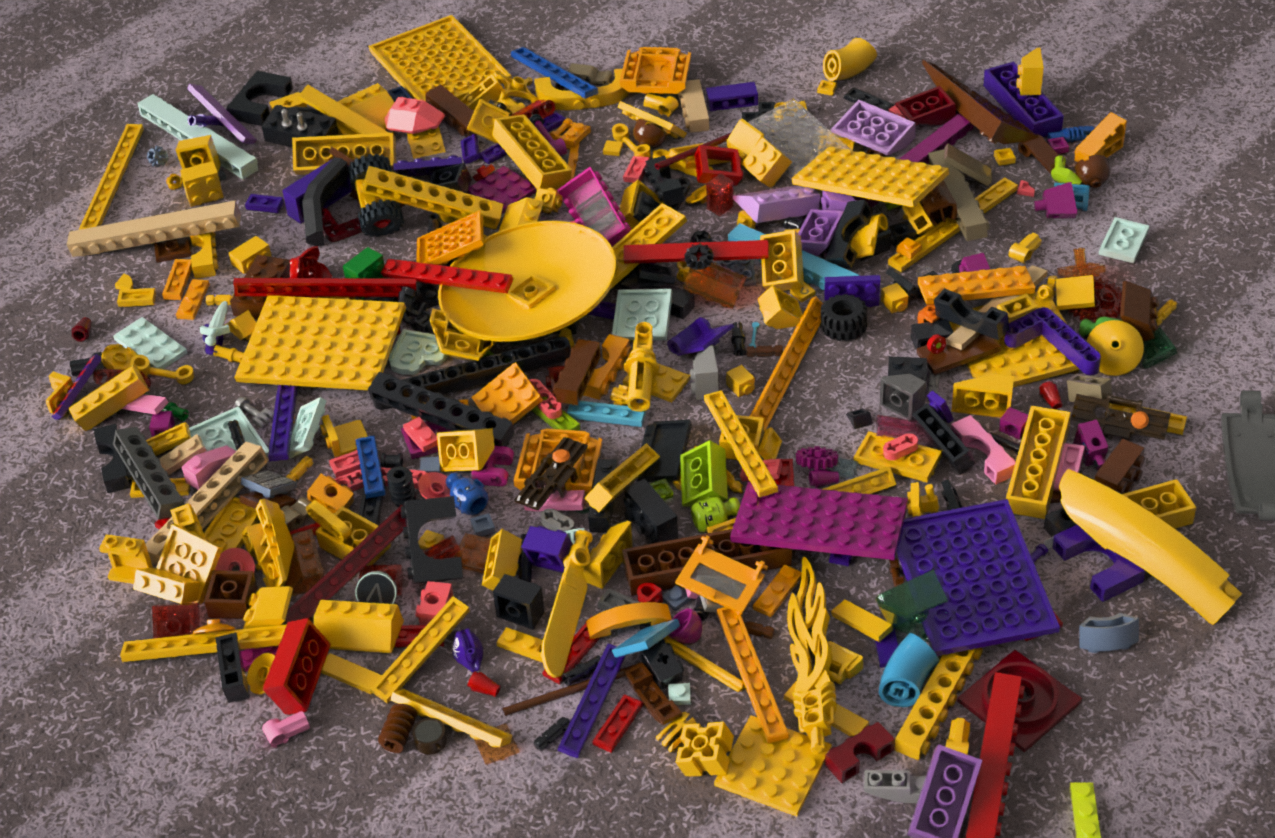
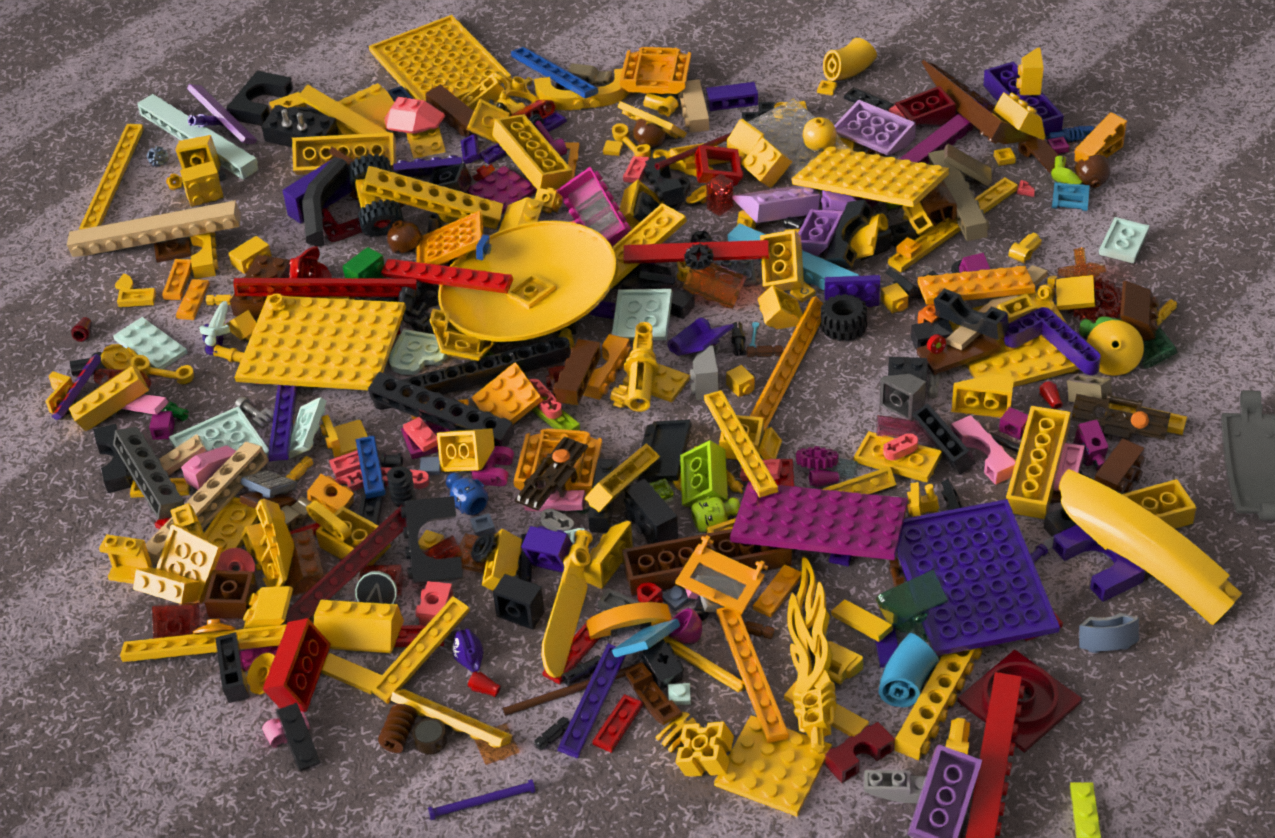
(169, 438): yellow tile -> none
(236, 433): black axle -> none
(264, 203): dark purple plate -> none
(276, 302): none -> yellow plate
(298, 736): none -> black plate
(403, 236): none -> reddish brown cylinder
(433, 485): coral dish -> none
(482, 799): none -> dark purple bar
(483, 247): none -> blue plate
(483, 547): none -> black gear
(521, 644): yellow plate -> none
(574, 135): light orange plate -> none
(606, 413): medium azure plate -> none
(819, 133): none -> yellow cylinder
(860, 418): black slope -> none
(940, 407): dark purple plate -> none
(1020, 115): none -> yellow slope
(1058, 202): magenta torso -> none

